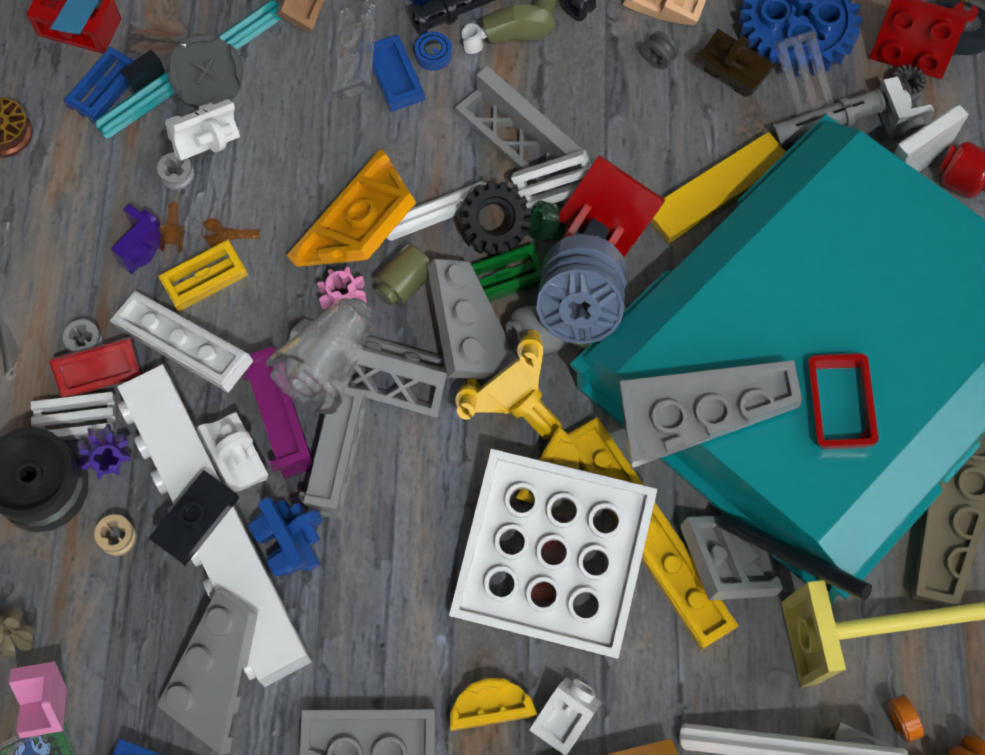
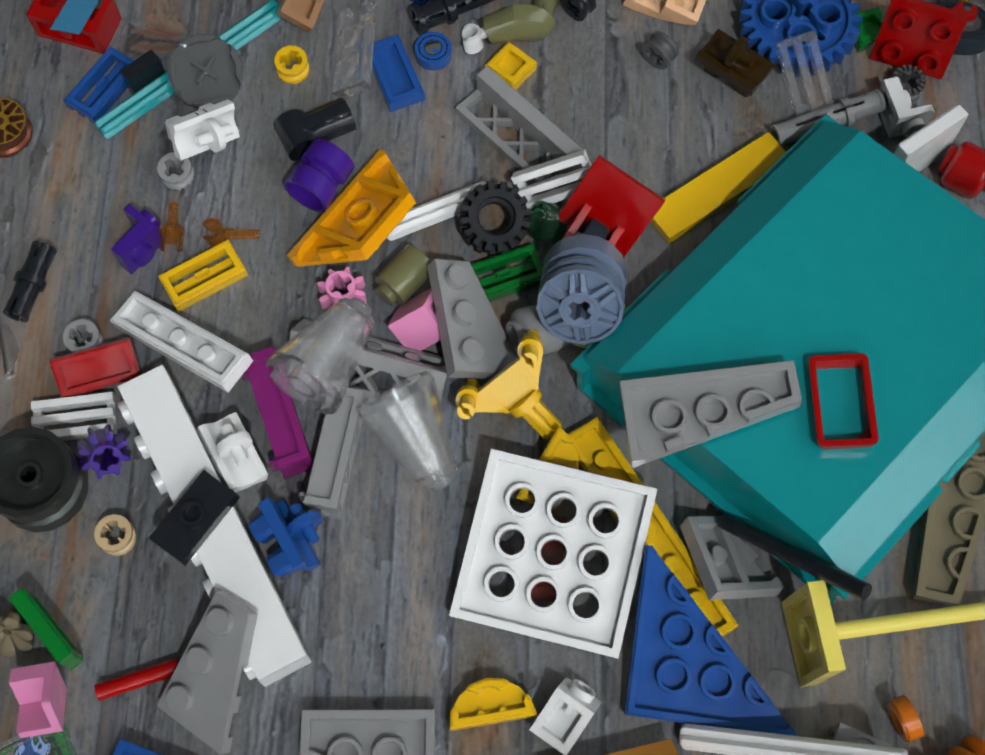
(29, 281): none -> black pin
(46, 629): none -> green tile
(136, 679): none -> red bar
(285, 57): none -> yellow bush
(320, 173): none -> dark purple wheel
(325, 122): none -> black piece
(413, 429): none -> clear cone
(416, 322): none -> bright pink panel
(512, 65): none -> yellow tile
(684, 665): none -> blue tile
(869, 28): none -> green tile

